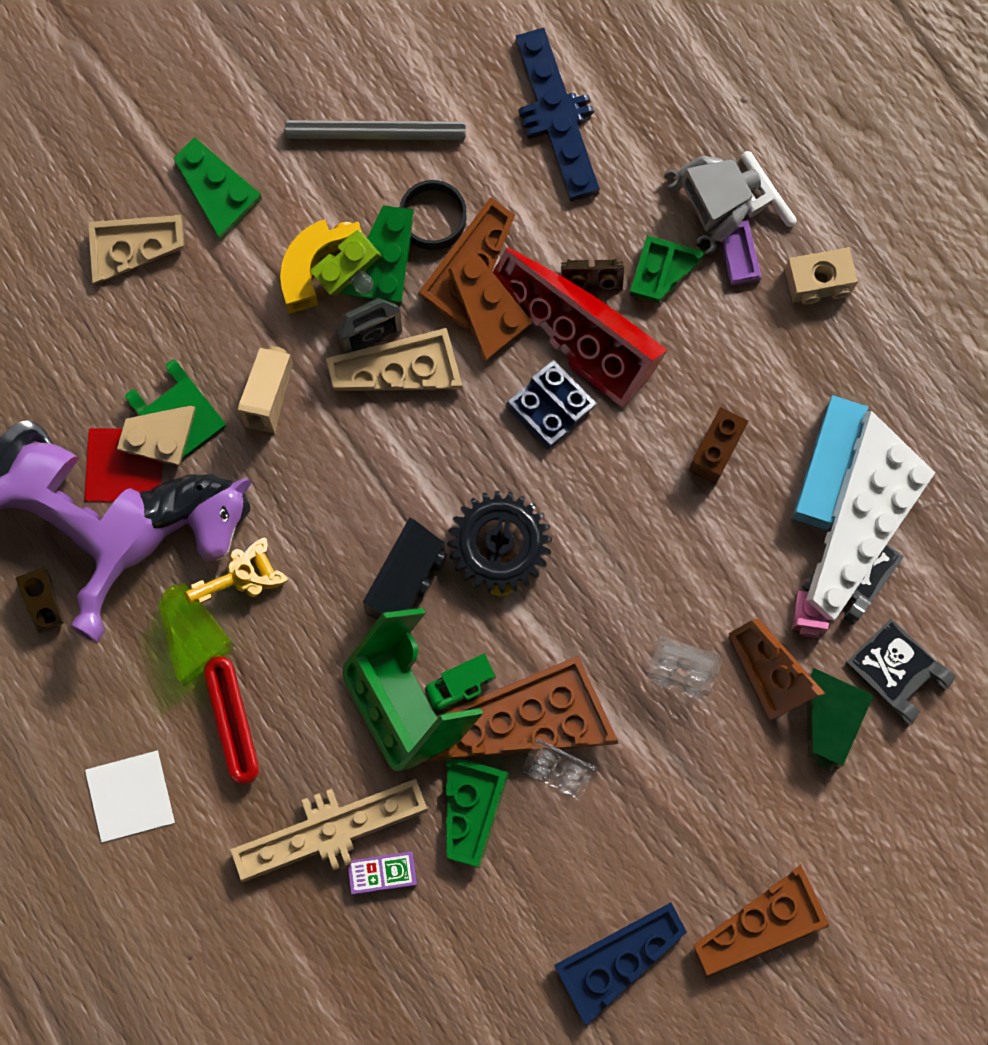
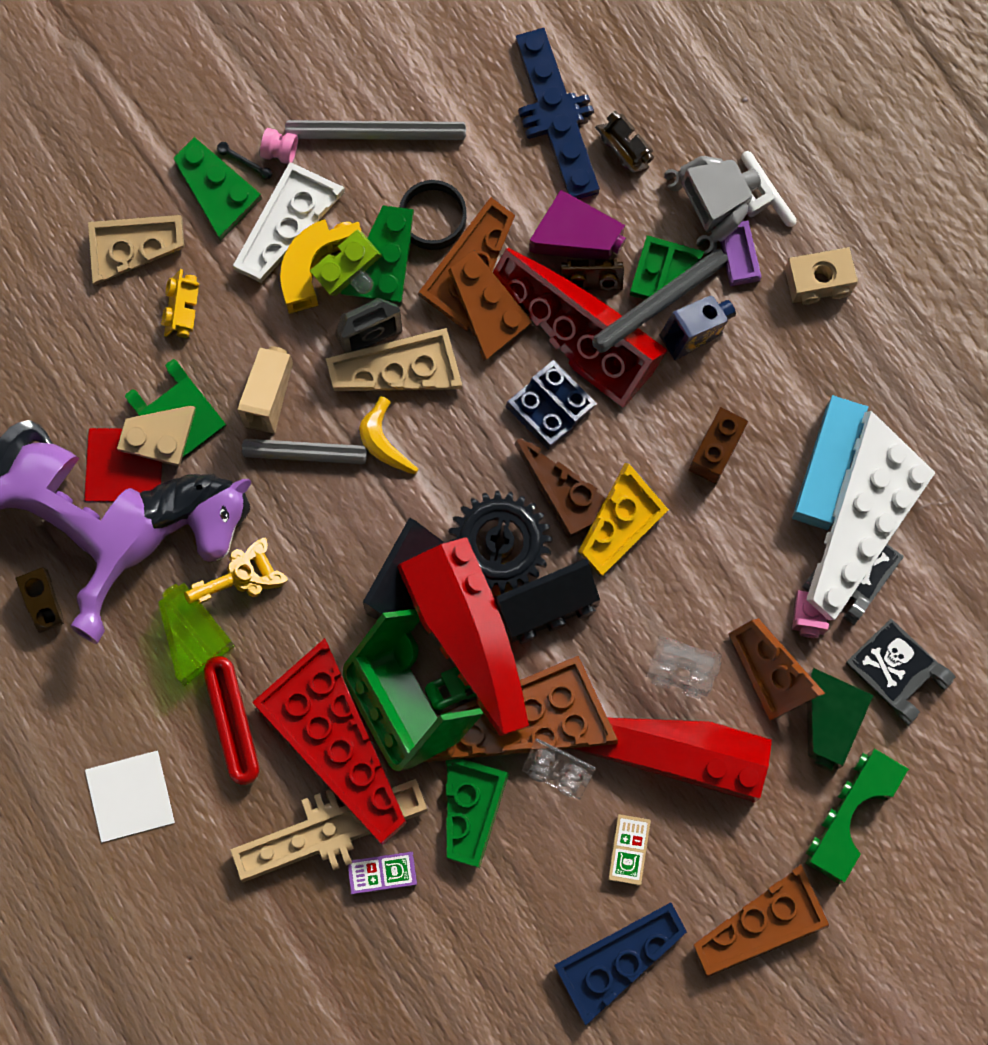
(180, 292): none -> yellow hinge
(223, 149): none -> black hinge
(278, 146): none -> bright pink wheel
(294, 205): none -> white wing
(304, 451): none -> light grey axle
(323, 726): none -> red wing
(377, 444): none -> yellow piece
(464, 618): none -> red wedge
(548, 602): none -> black slope
(568, 496): none -> reddish brown wing
(577, 231): none -> magenta slope
(622, 520): none -> yellow wing
(629, 850): none -> tile
(633, 153): none -> dark brown hinge
(659, 301): none -> dark grey axle
(691, 753): none -> red wedge
(695, 325): none -> dark blue torso
(834, 851): none -> green arch

